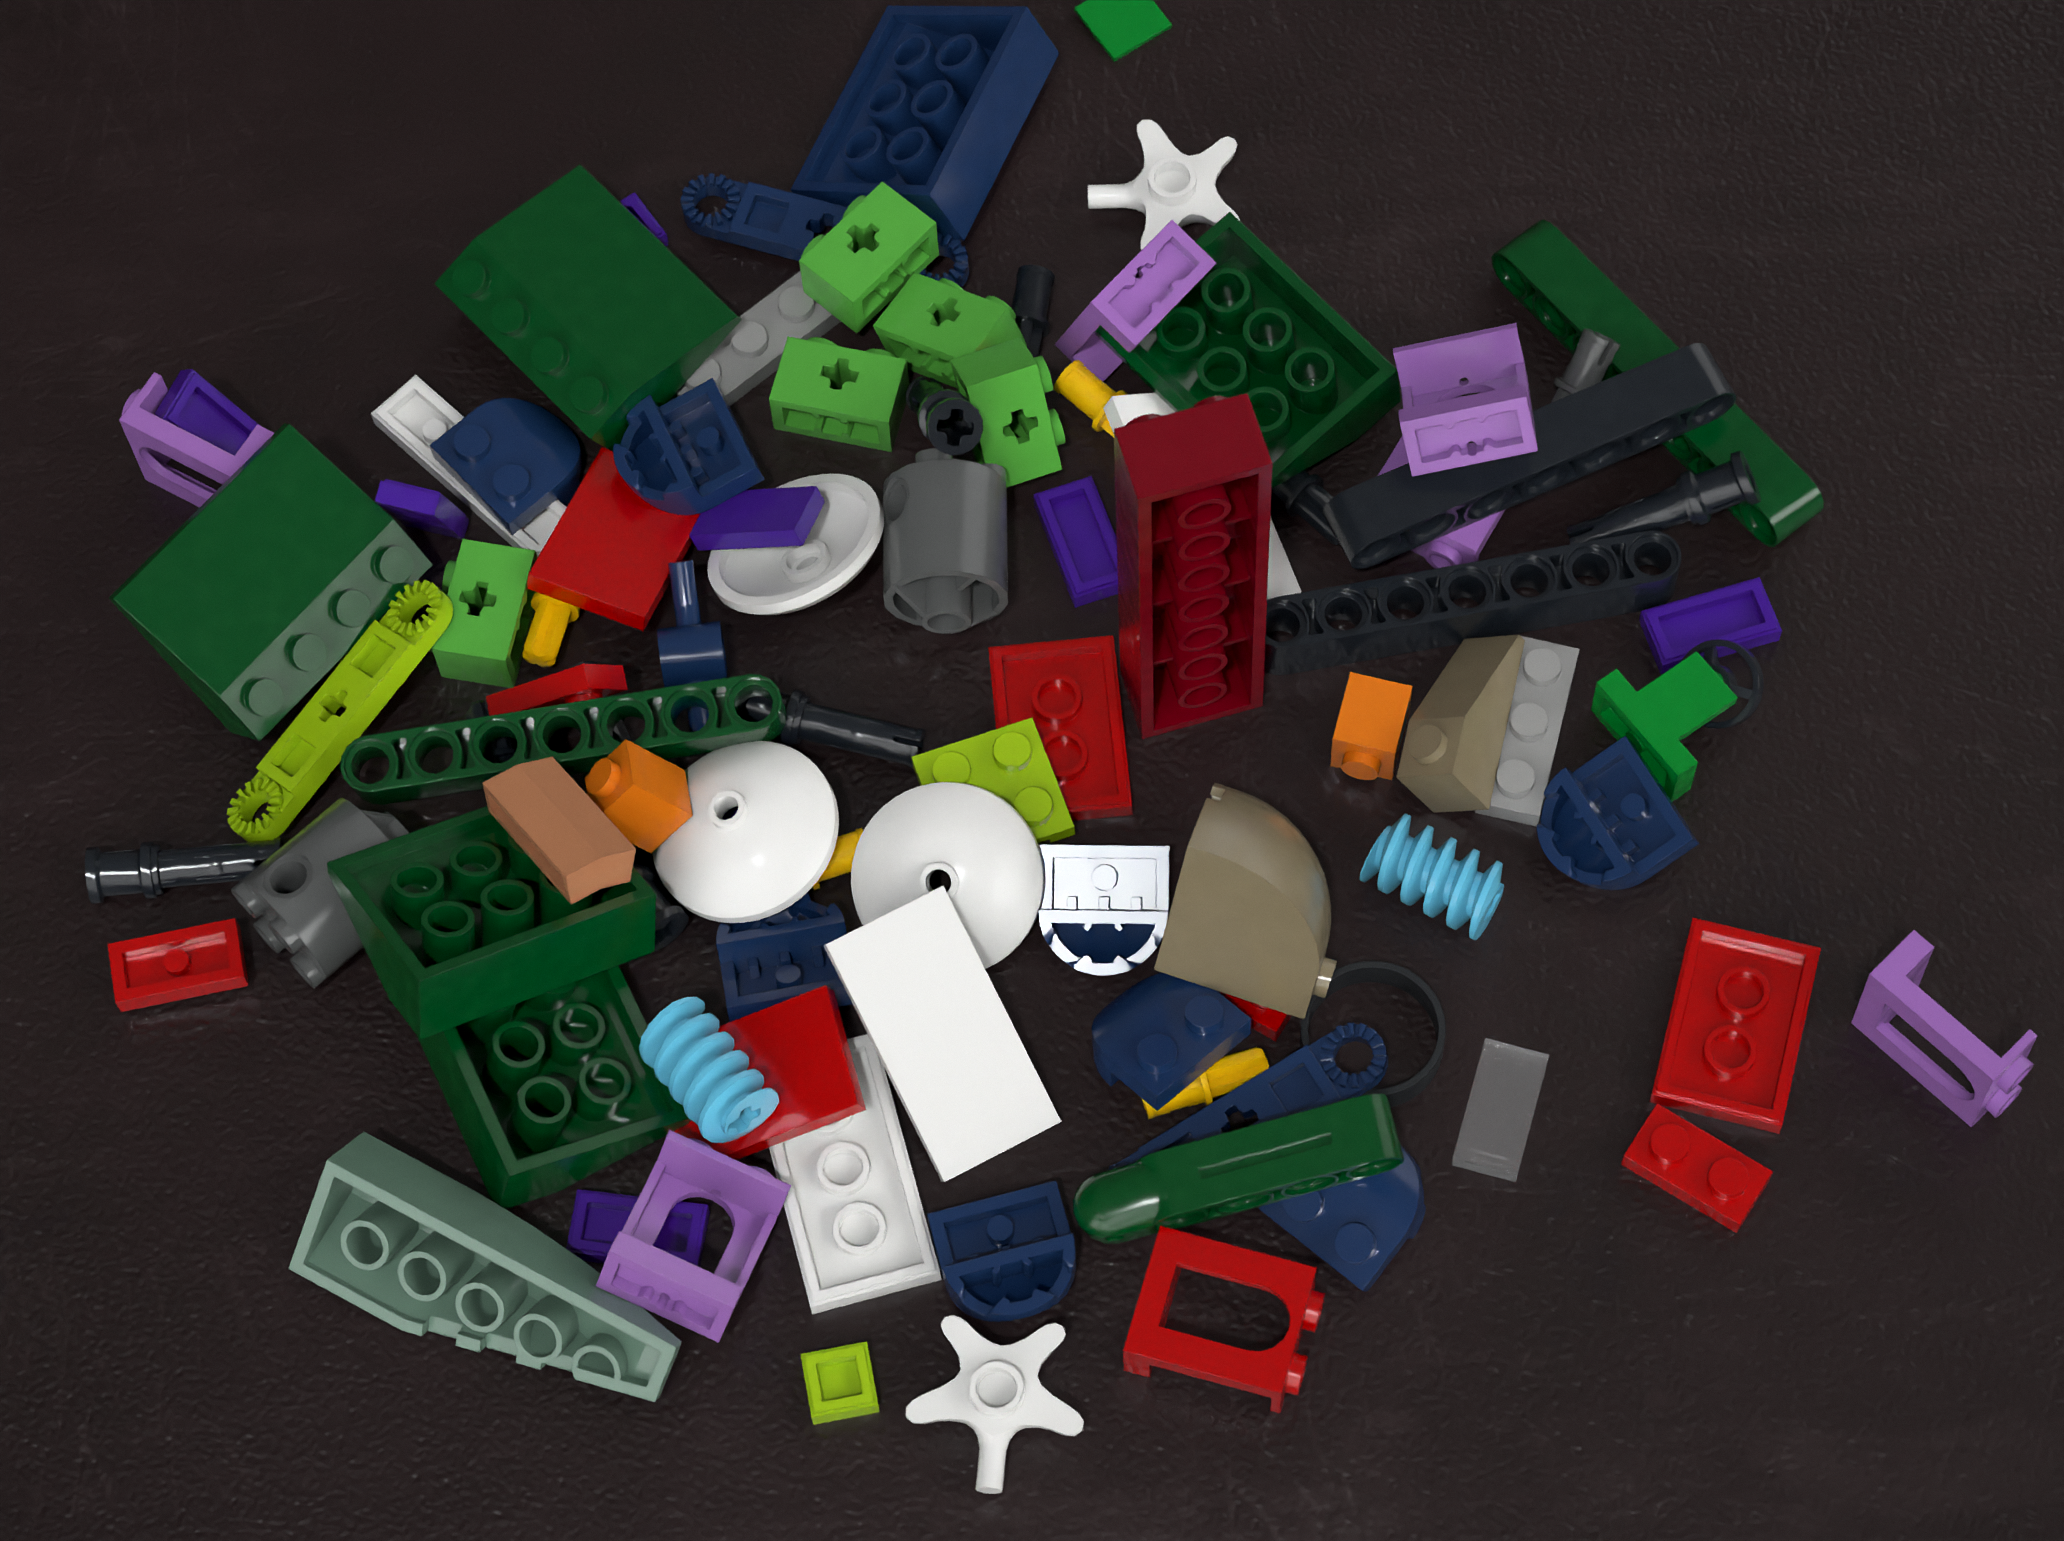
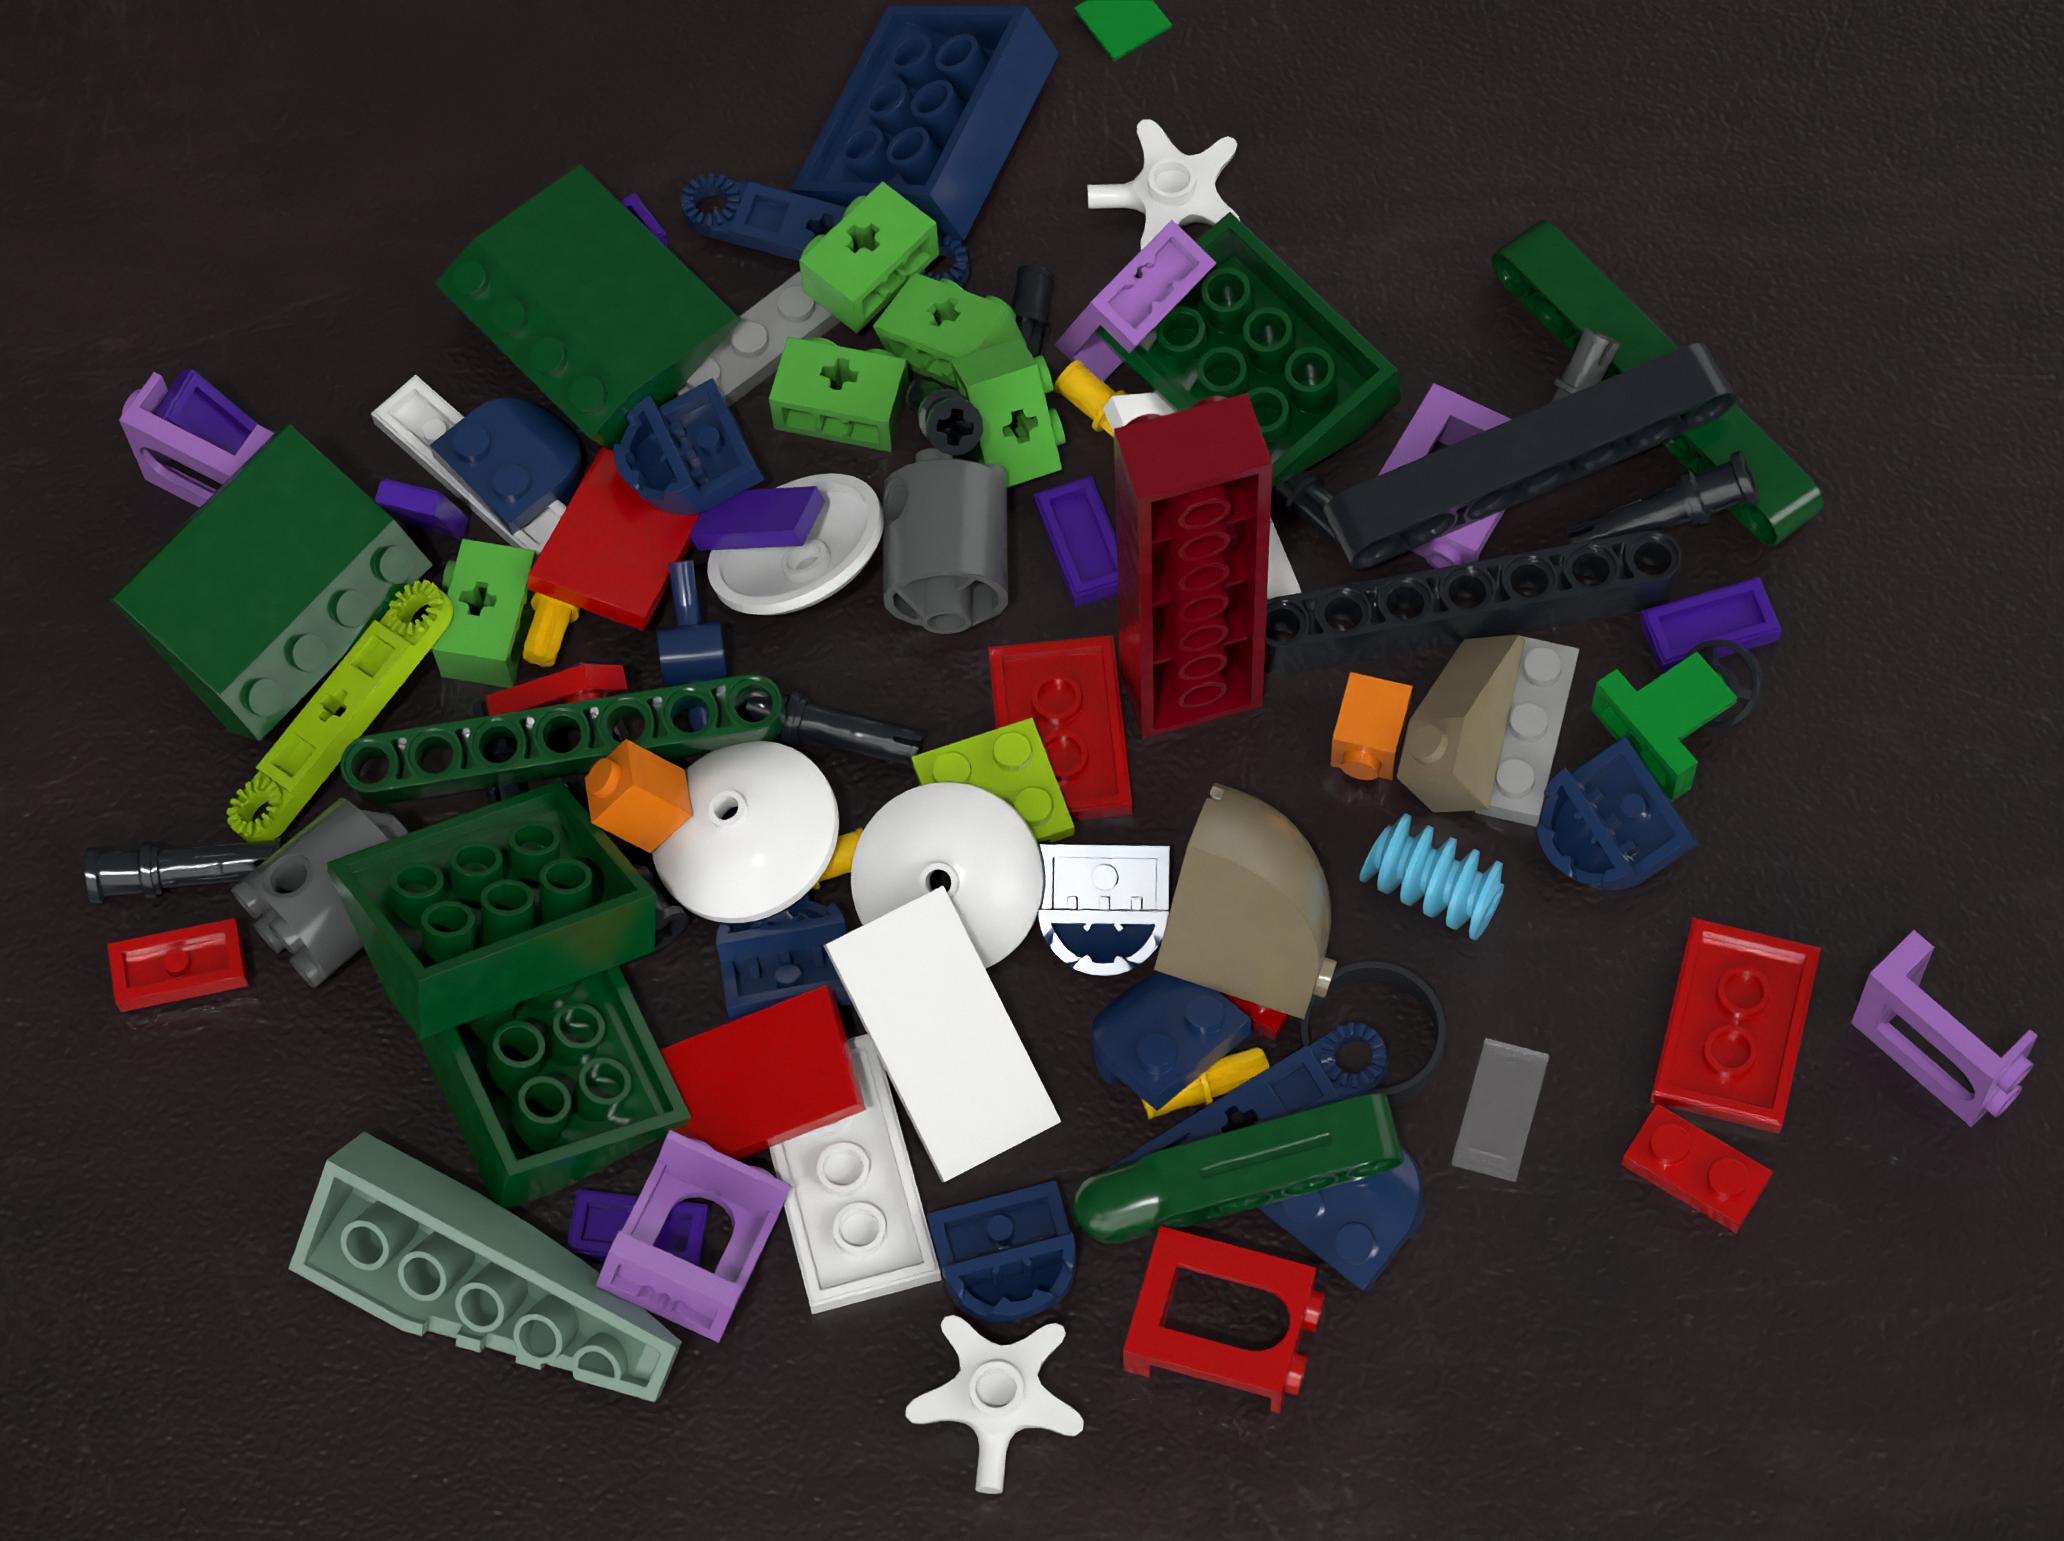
(560, 828): nougat piece -> none
(705, 1071): medium azure piece -> none
(839, 1383): lime tile -> none
(1439, 425): medium lavender panel -> none

